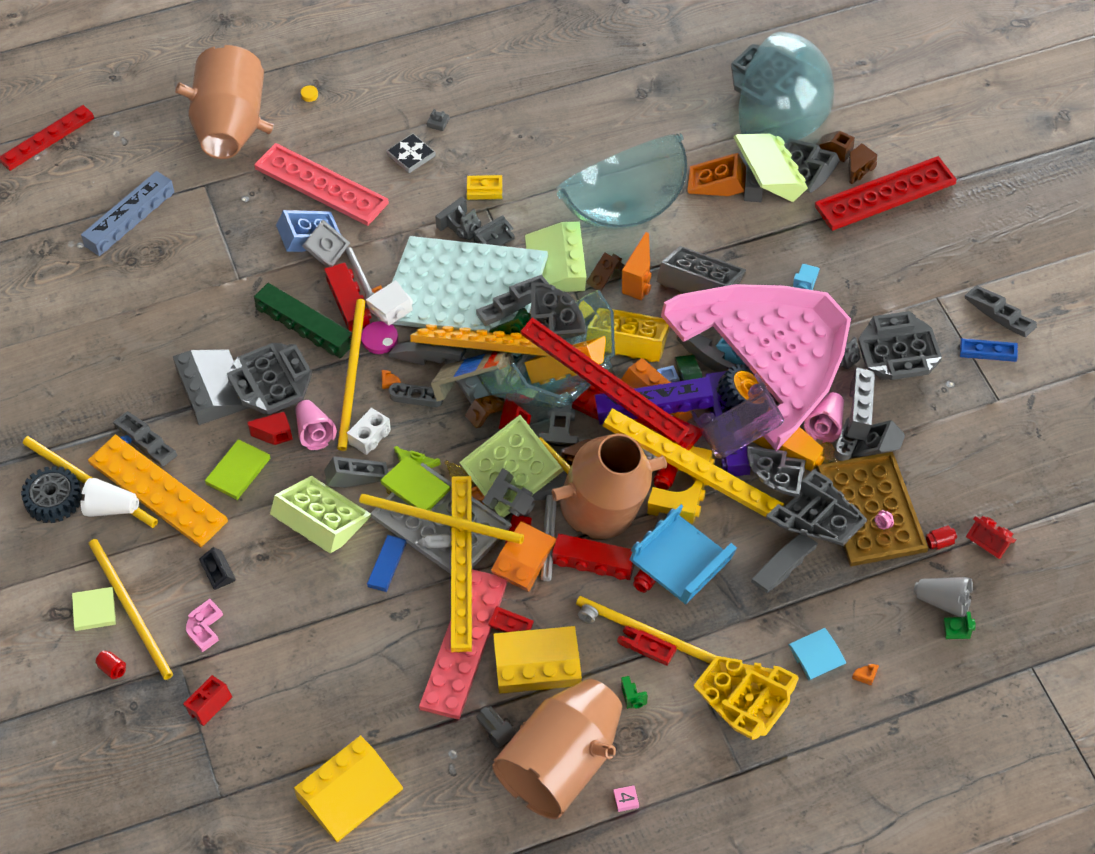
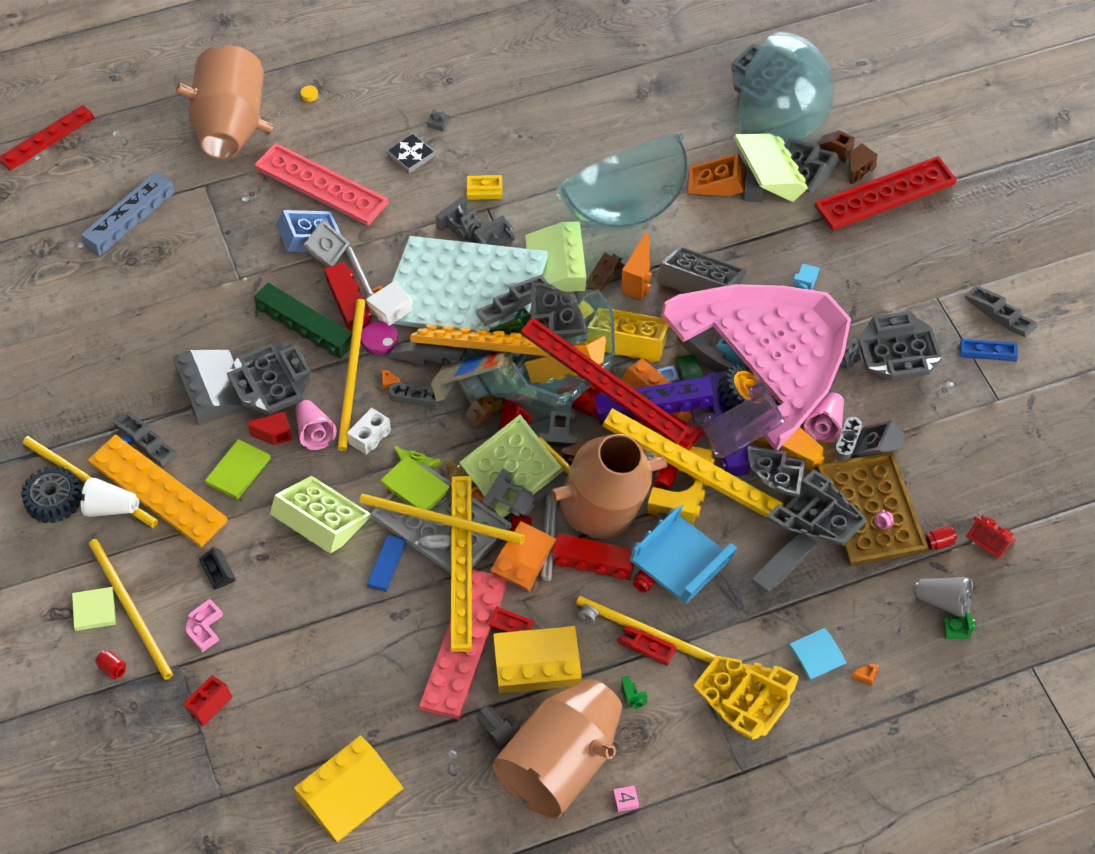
(353, 472): dark grey slope -> none
(862, 405): arch -> none

